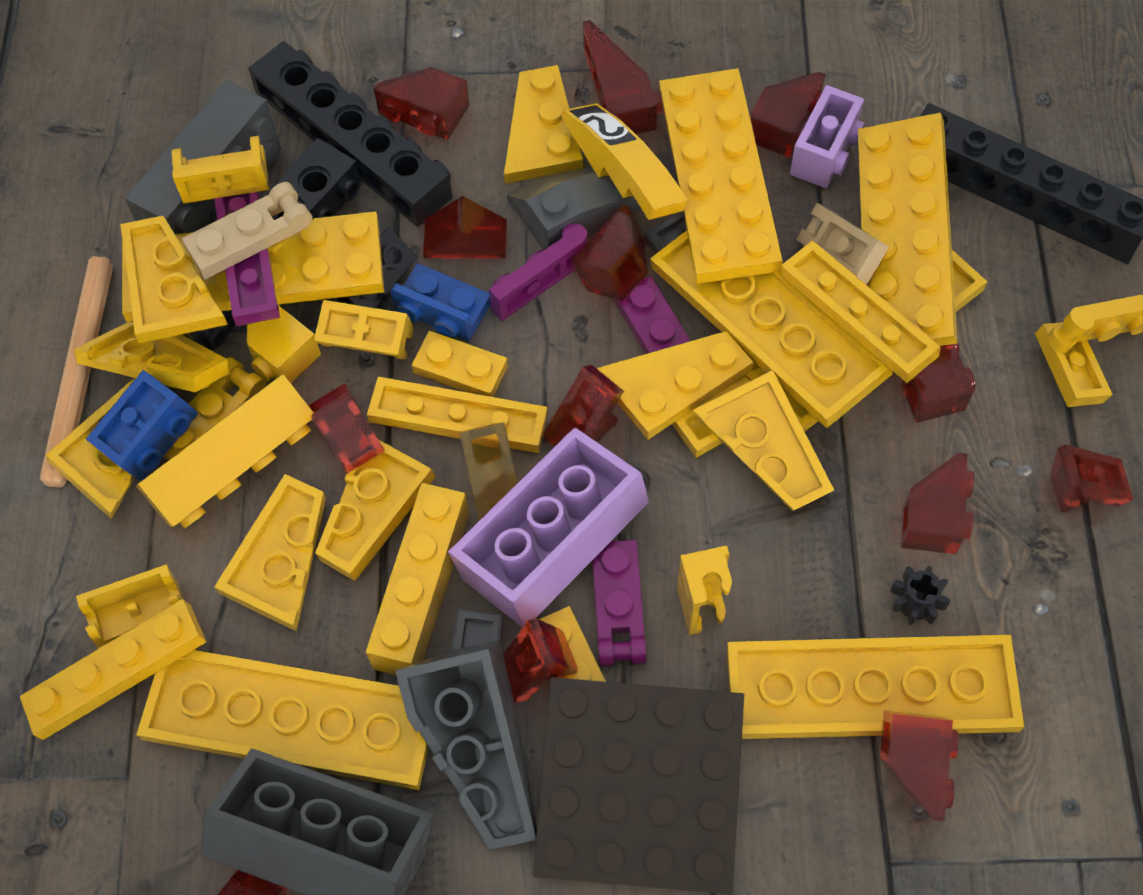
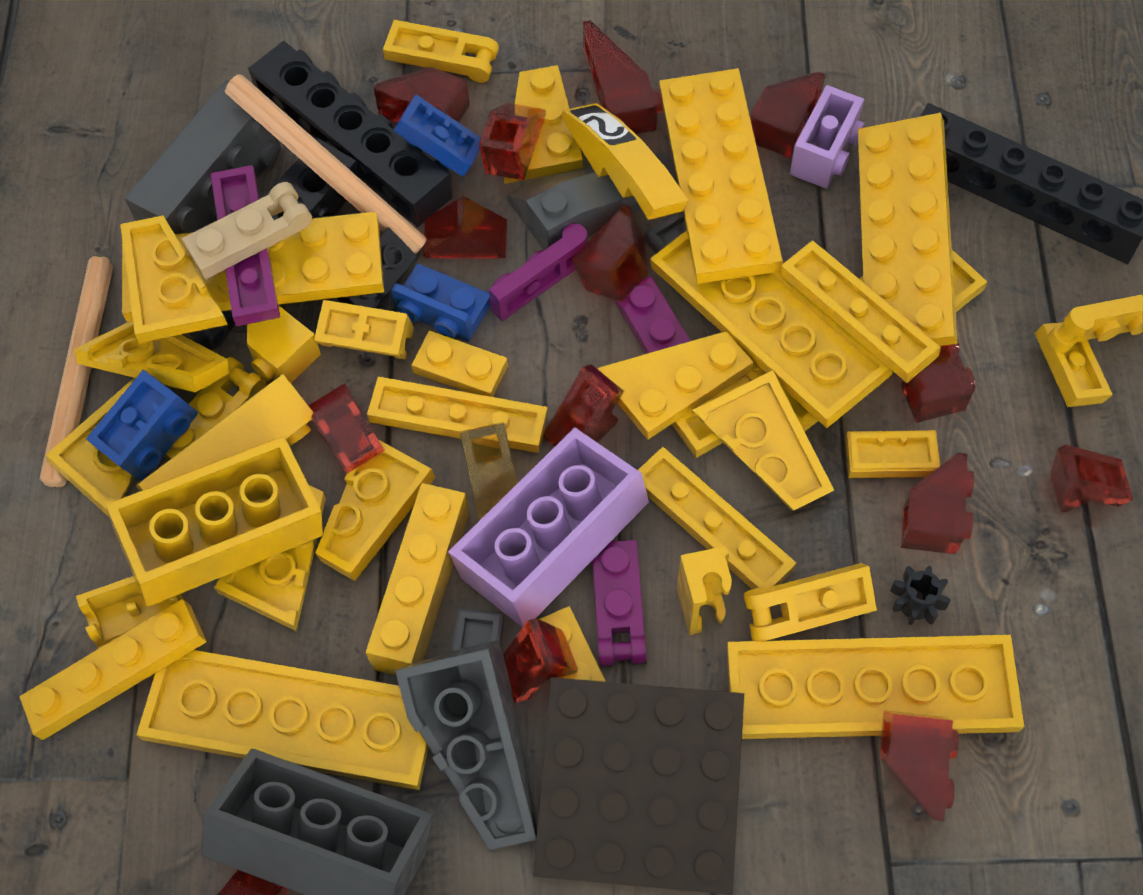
(215, 520): none -> yellow brick
(220, 174): yellow hinge -> none
(321, 160): none -> light nougat axle
(438, 135): none -> blue bracket
(441, 49): none -> yellow plate
(510, 139): none -> clear red slope
(714, 521): none -> yellow plate
(811, 602): none -> yellow plate
(844, 242): tan plate -> none
(891, 453): none -> yellow plate

